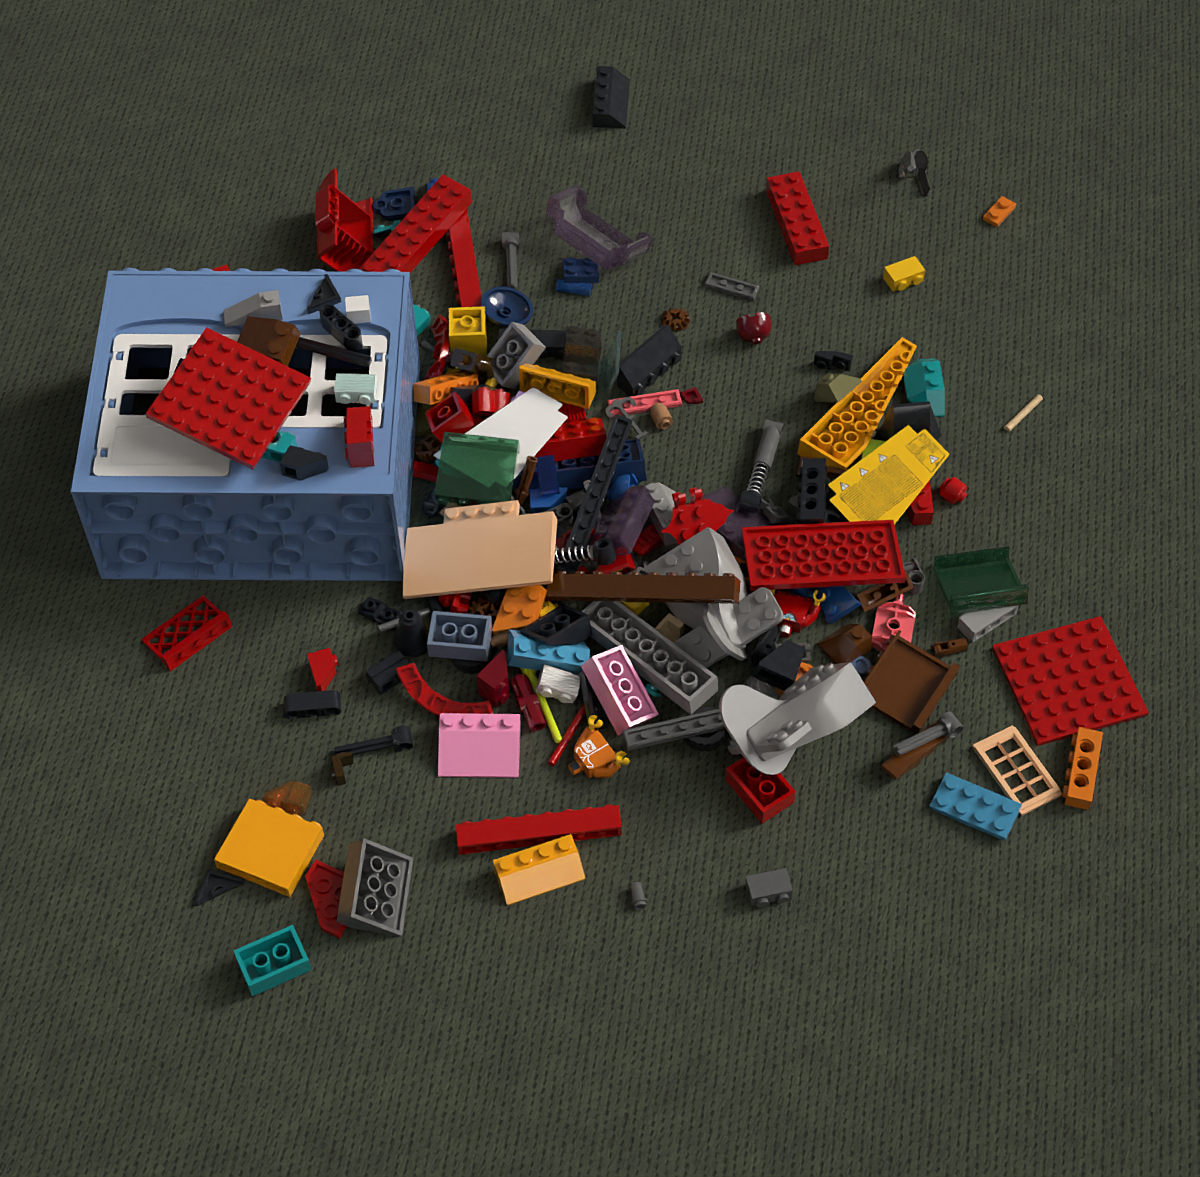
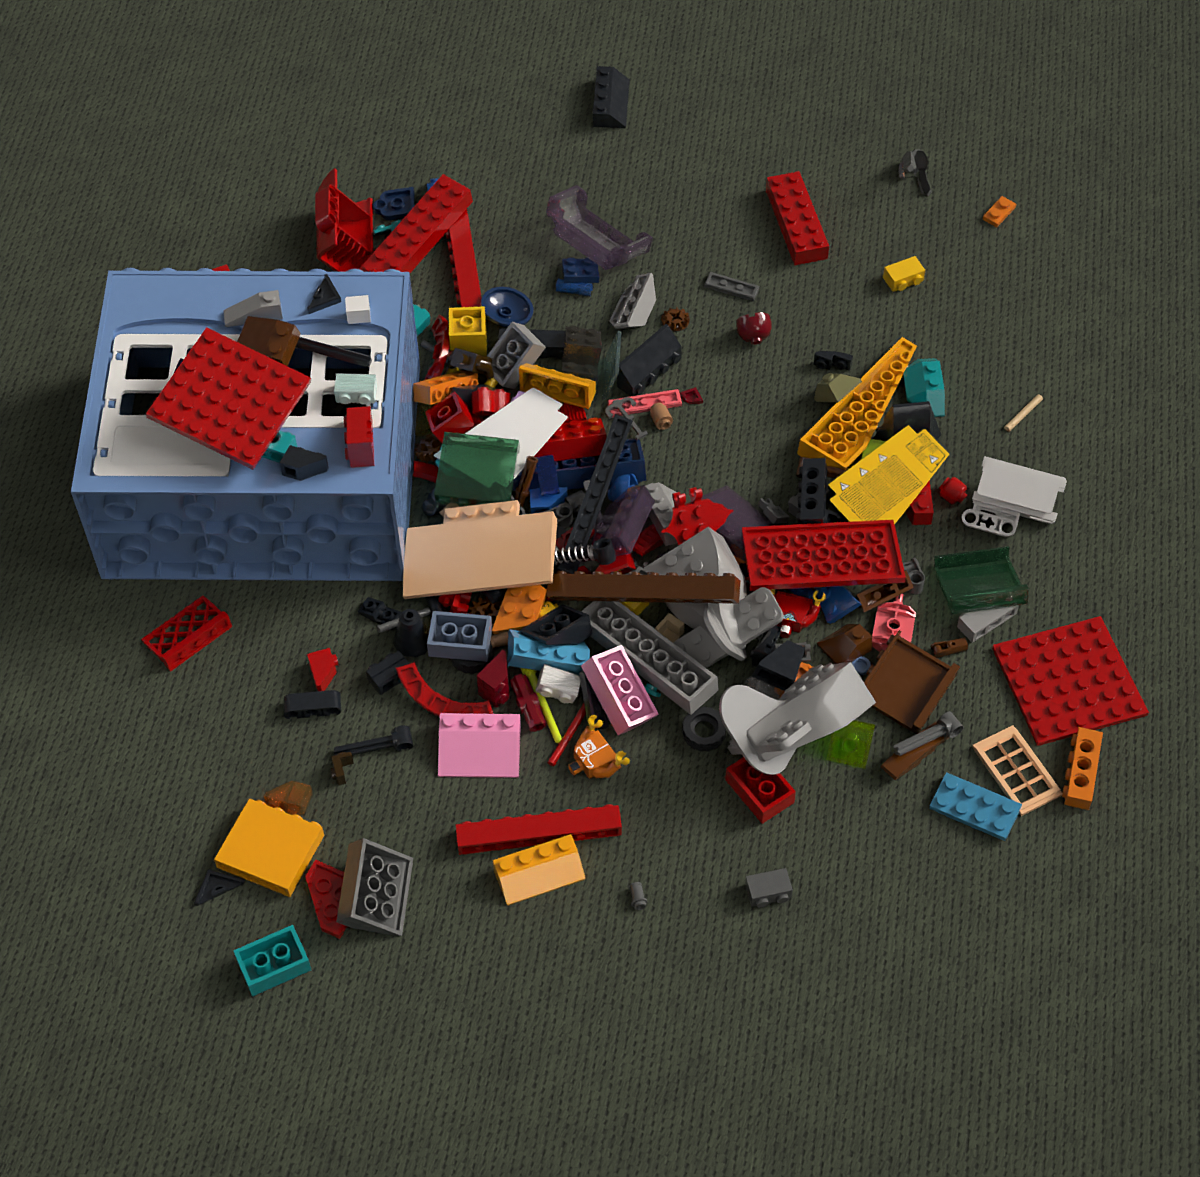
(341, 328): black beam -> none
(511, 243): dark grey axle -> none
(635, 303): none -> light grey wedge
(673, 729): dark grey tile -> none
(761, 466): piece -> none
(851, 744): none -> clear neon green slope
(1013, 493): none -> white piece

